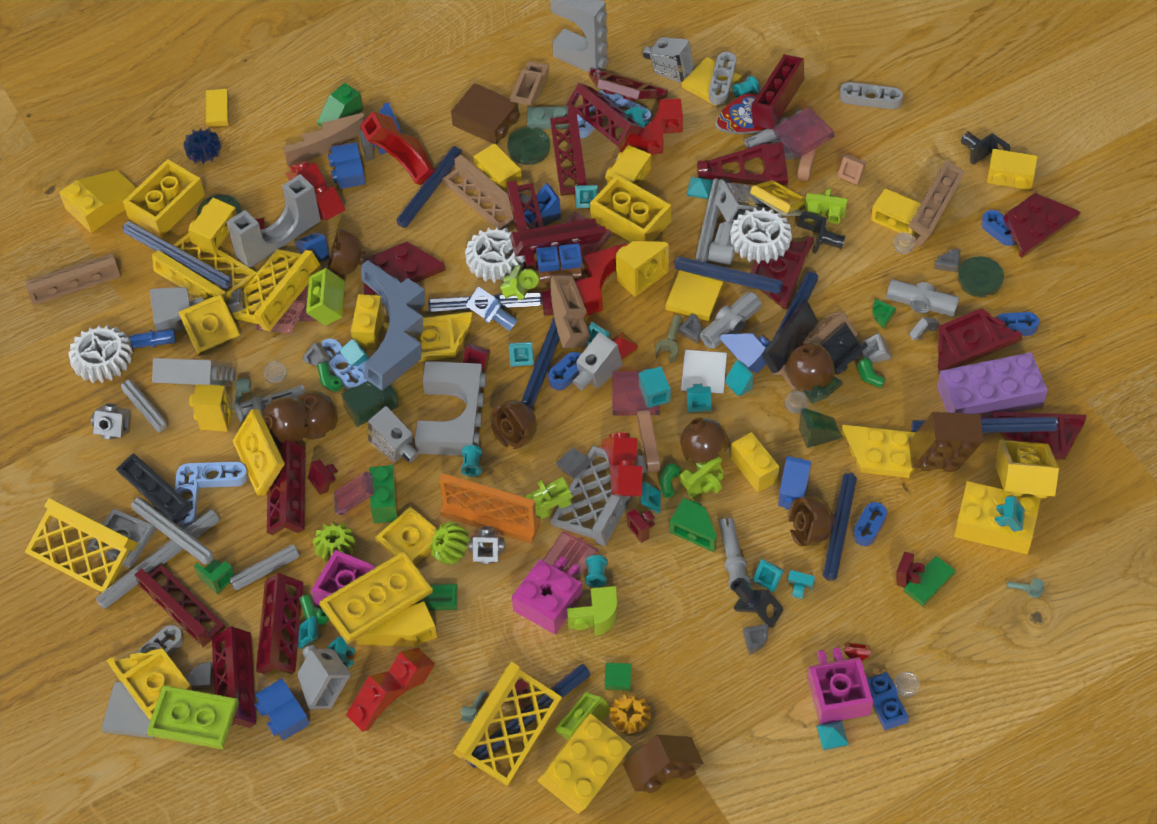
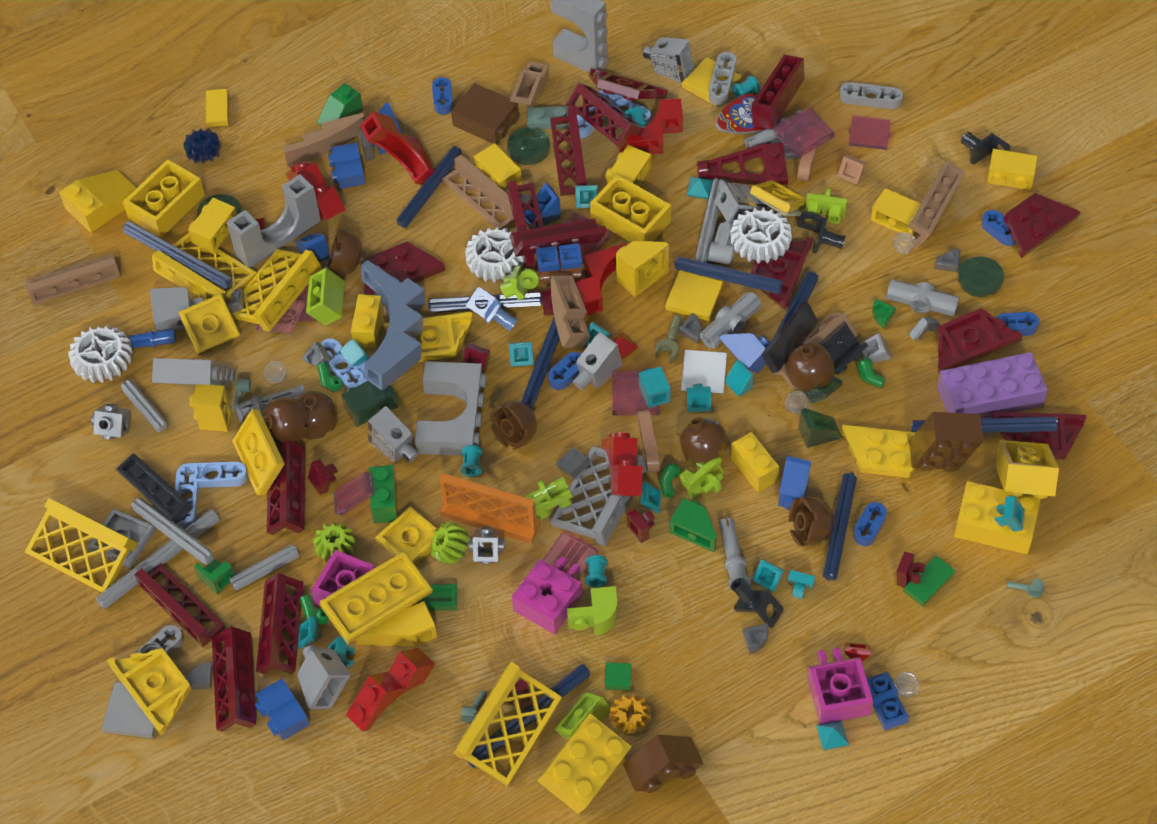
(193, 717): lime tile -> none
(443, 95): none -> blue beam
(869, 132): none -> clear pink piece

